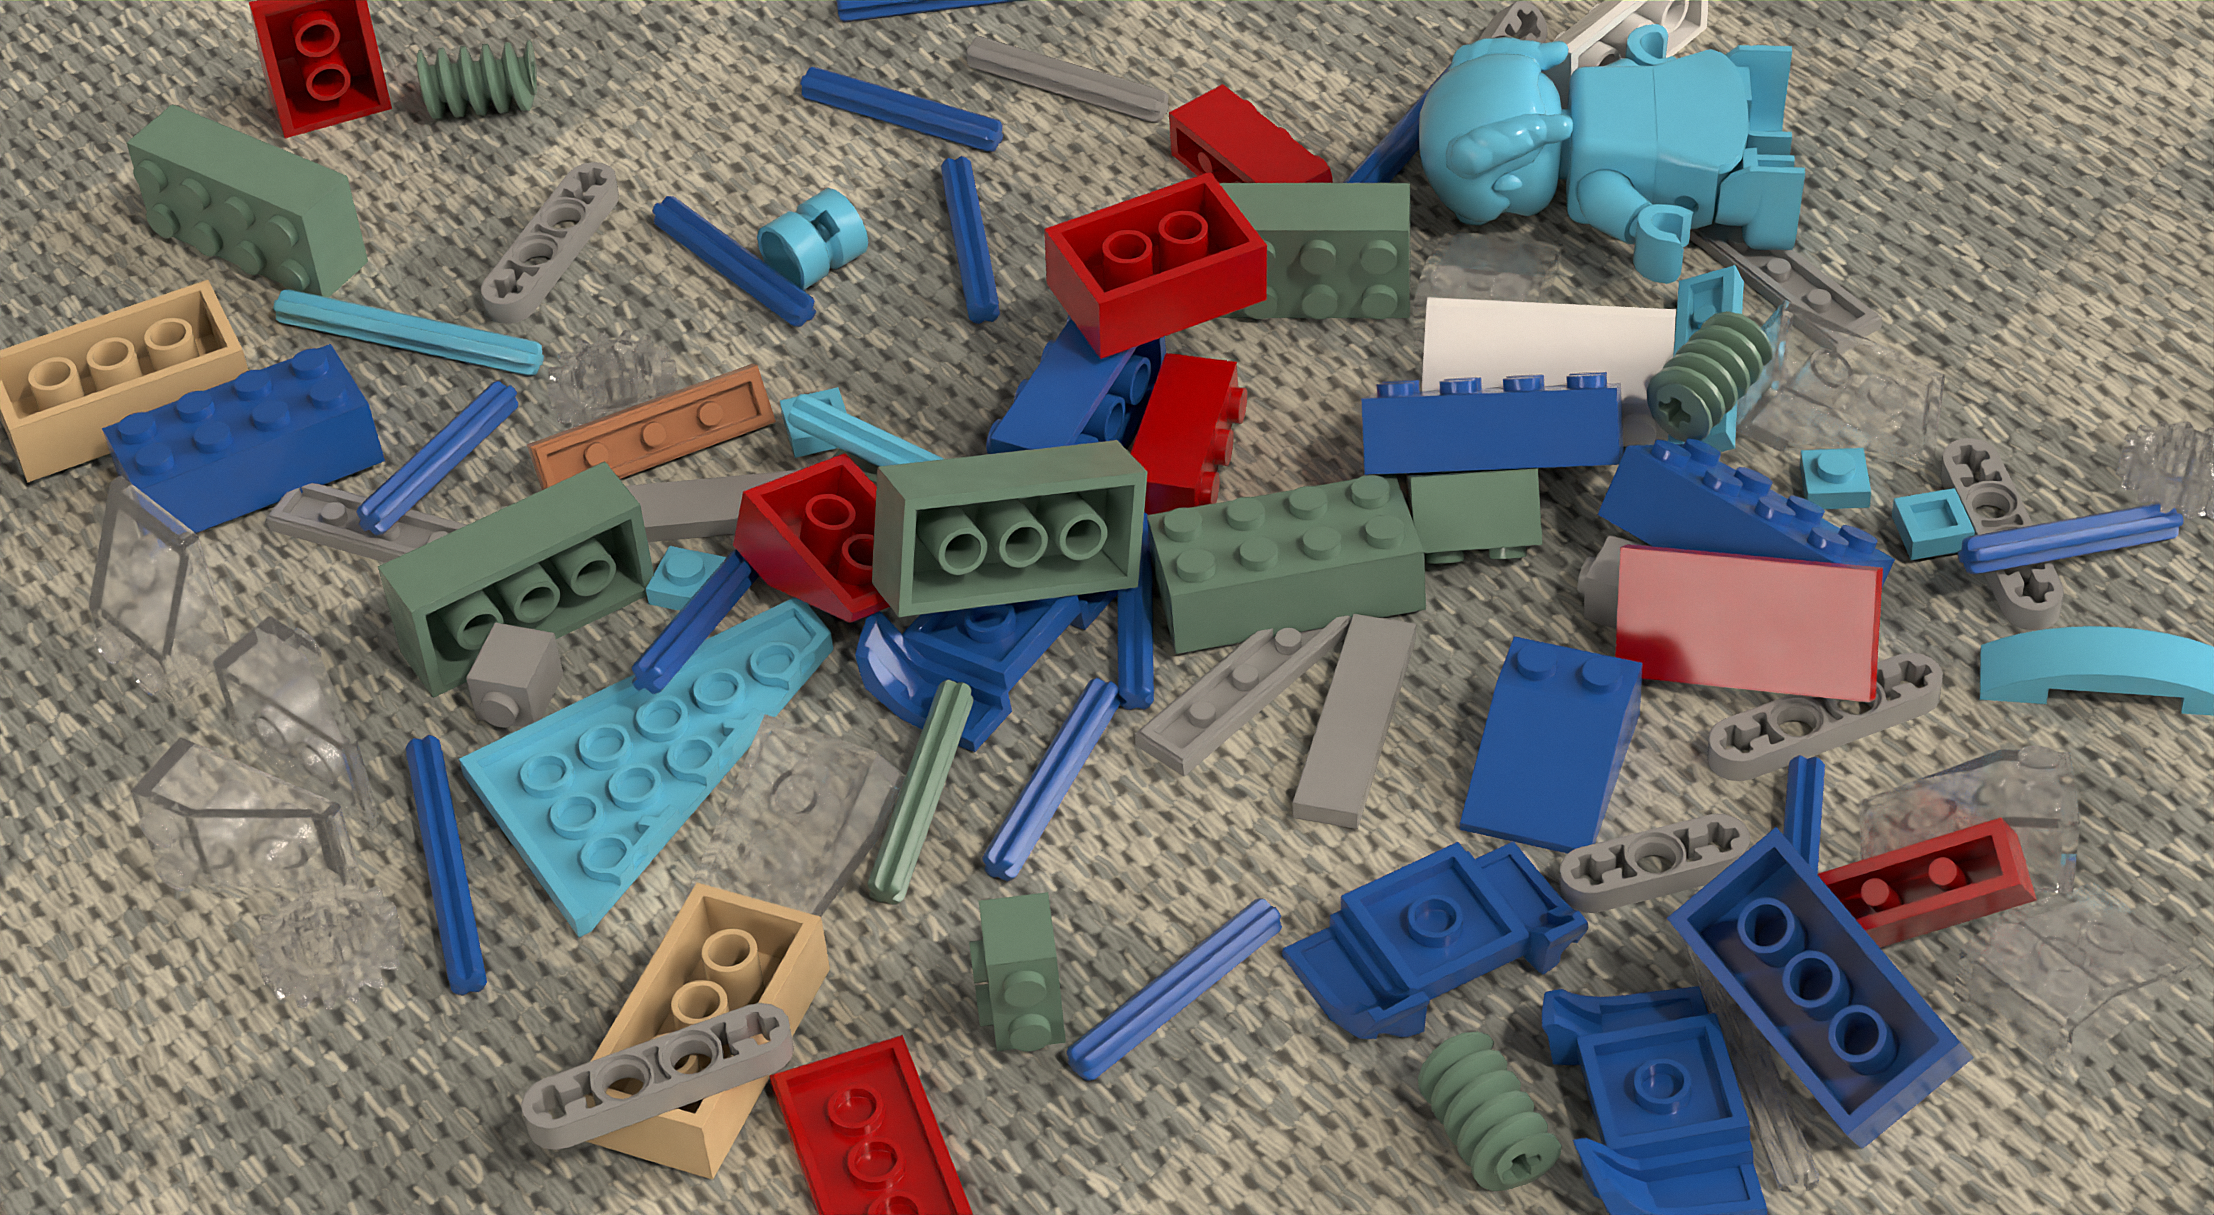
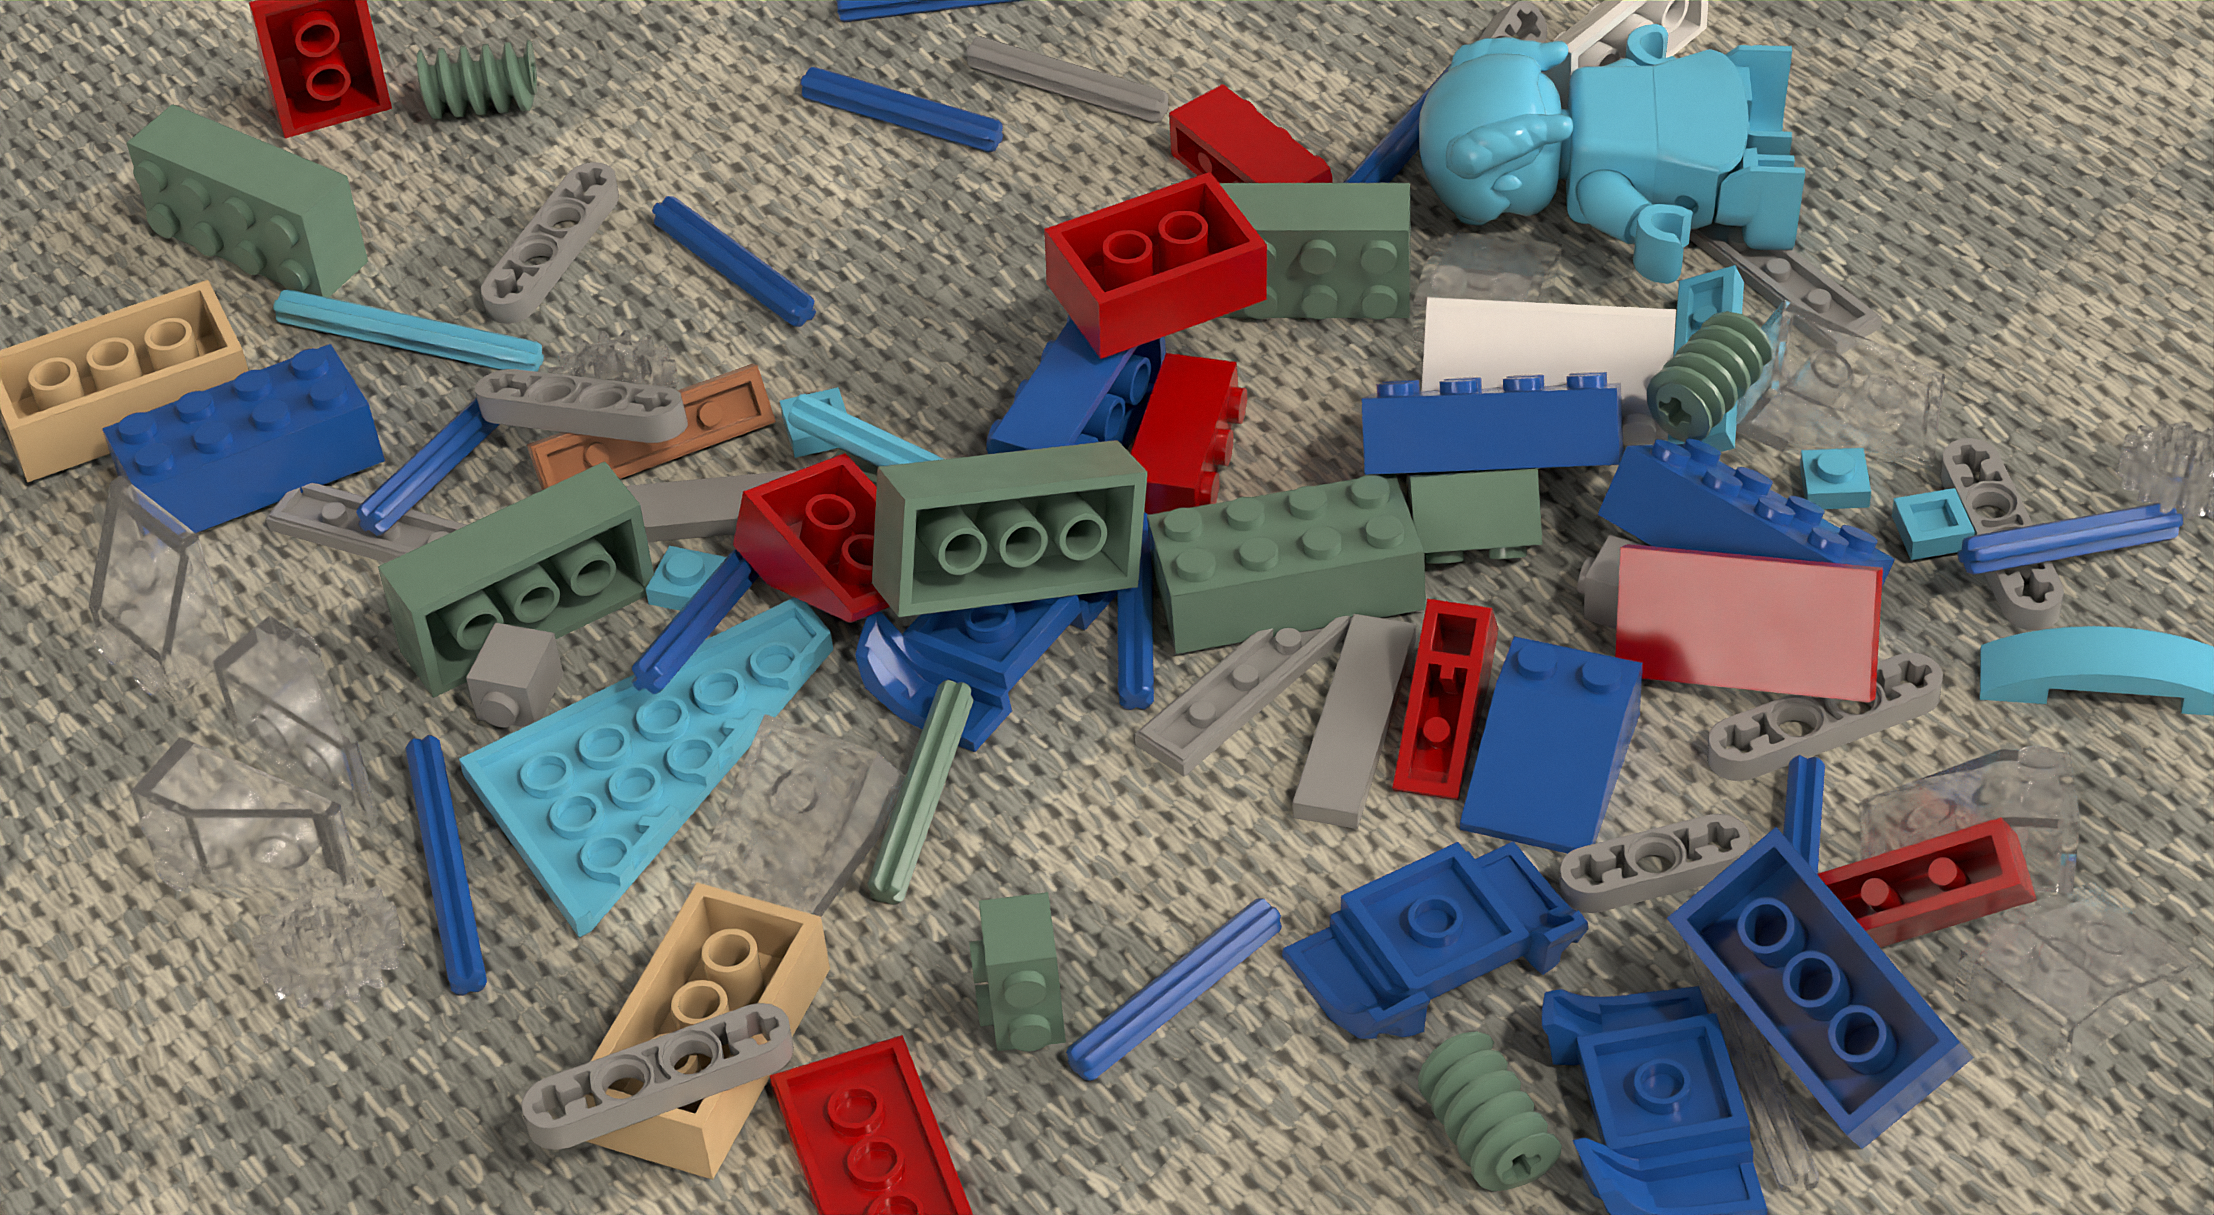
(581, 405): none -> light grey beam
(814, 238): medium azure wheel -> none
(970, 240): blue axle -> none
(1051, 780): axle -> none
(1446, 698): none -> red slope

